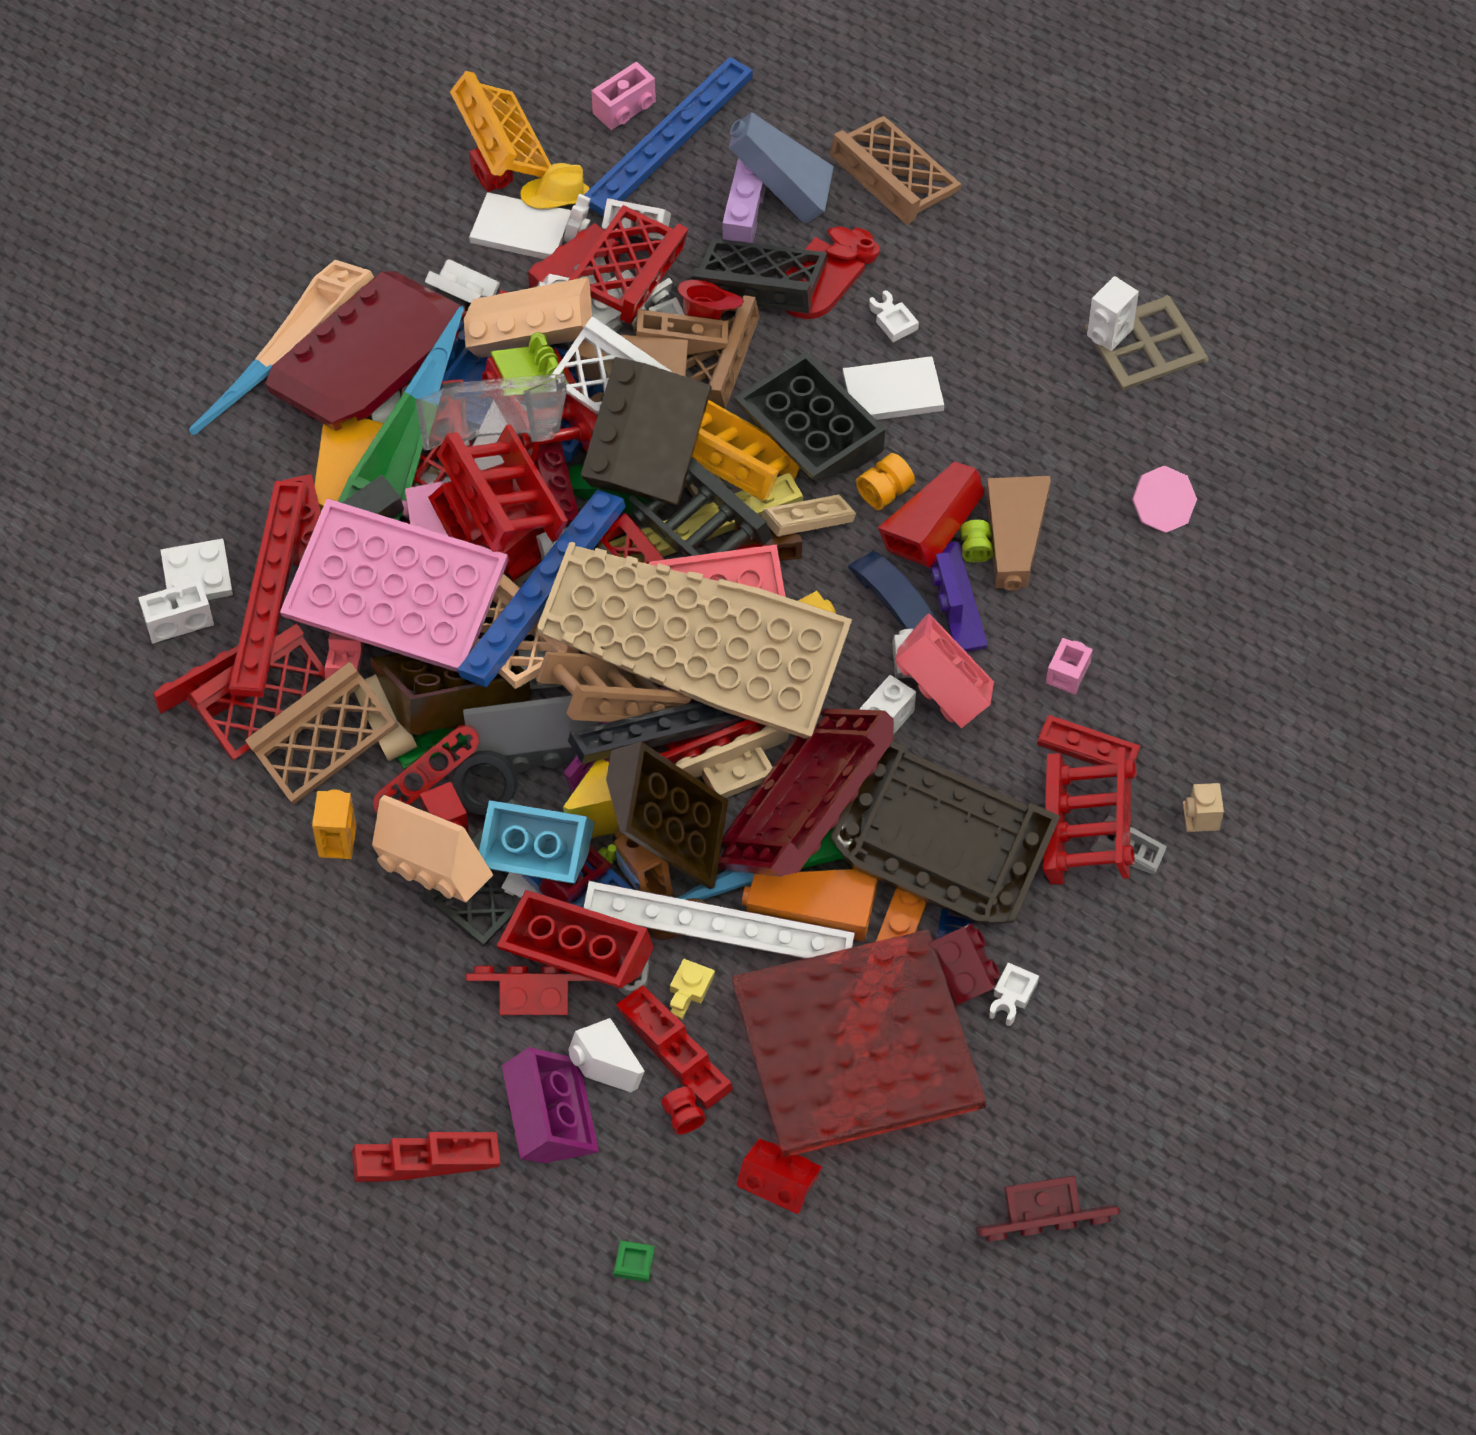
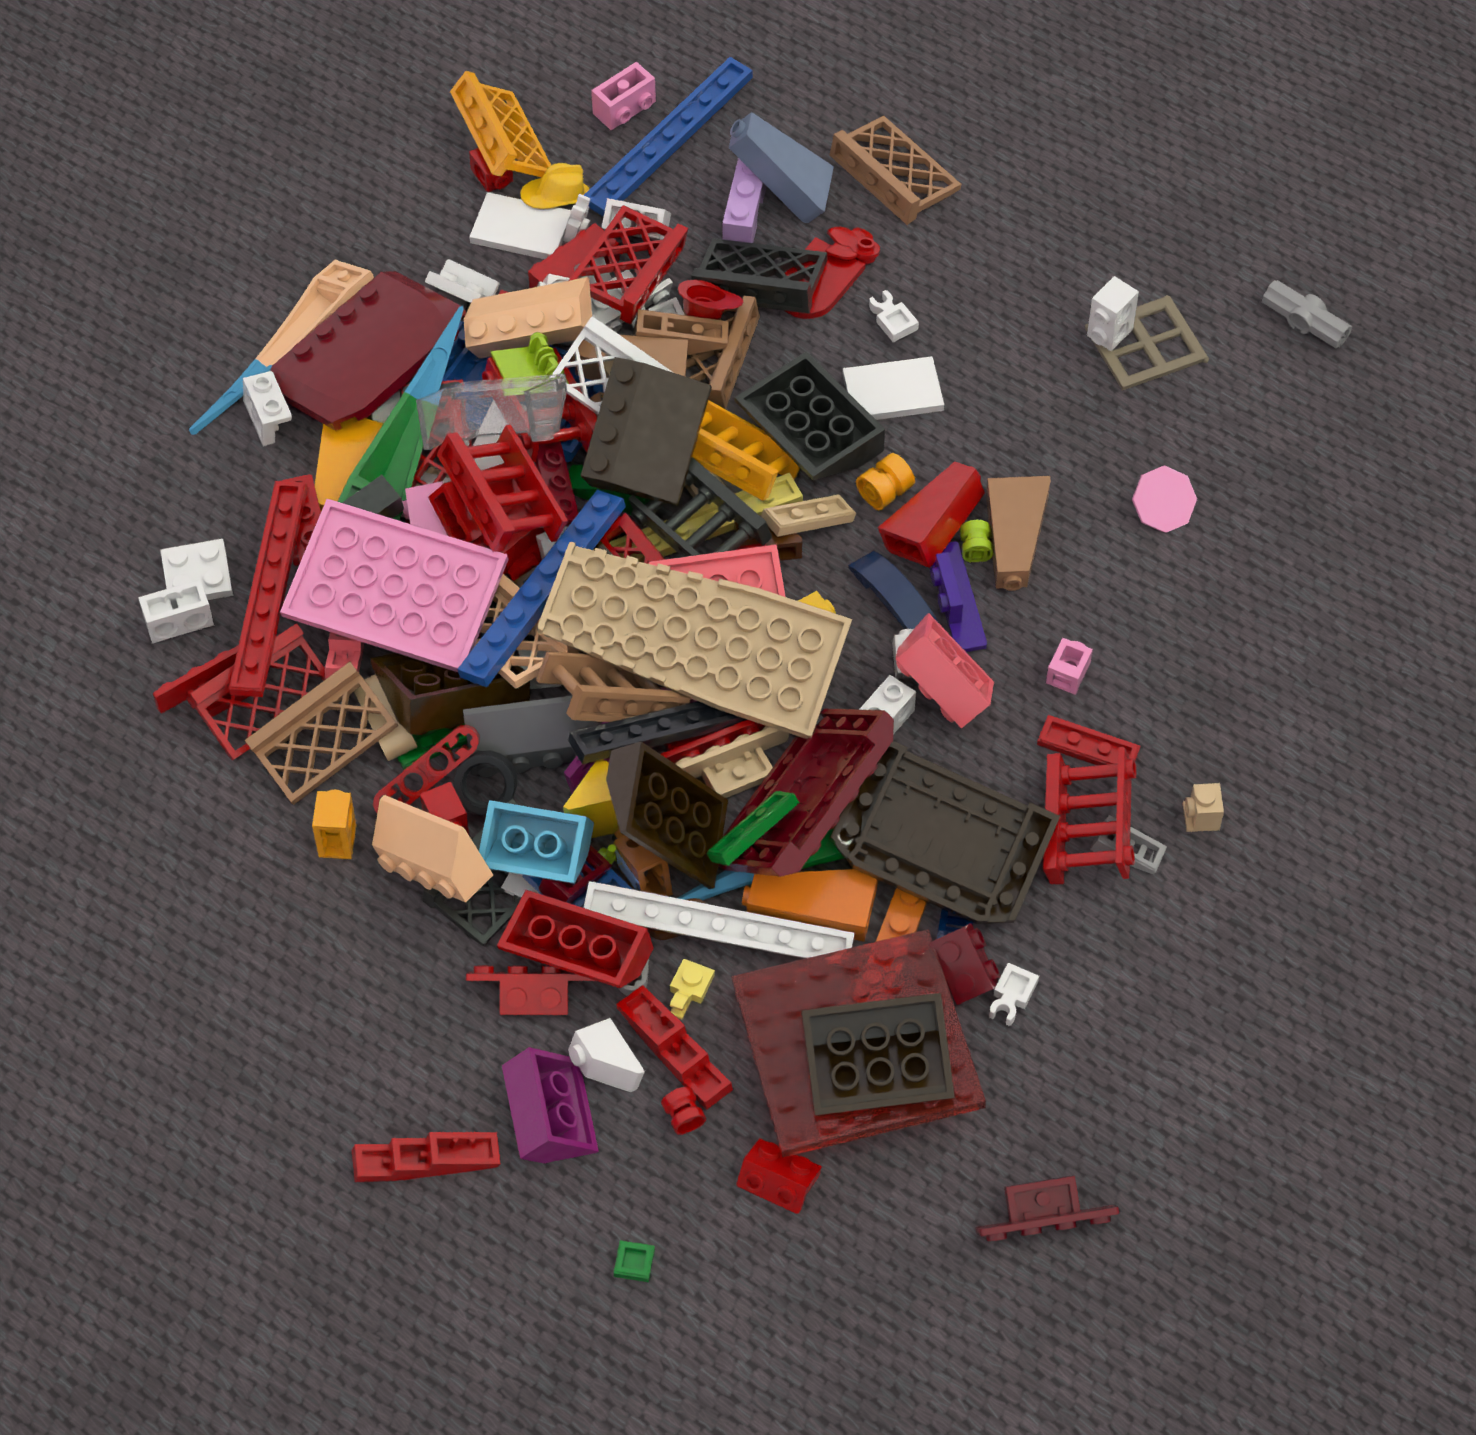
(265, 405): none -> white bracket
(752, 827): none -> green tile
(877, 1054): none -> dark brown slope
(1306, 314): none -> light grey piece

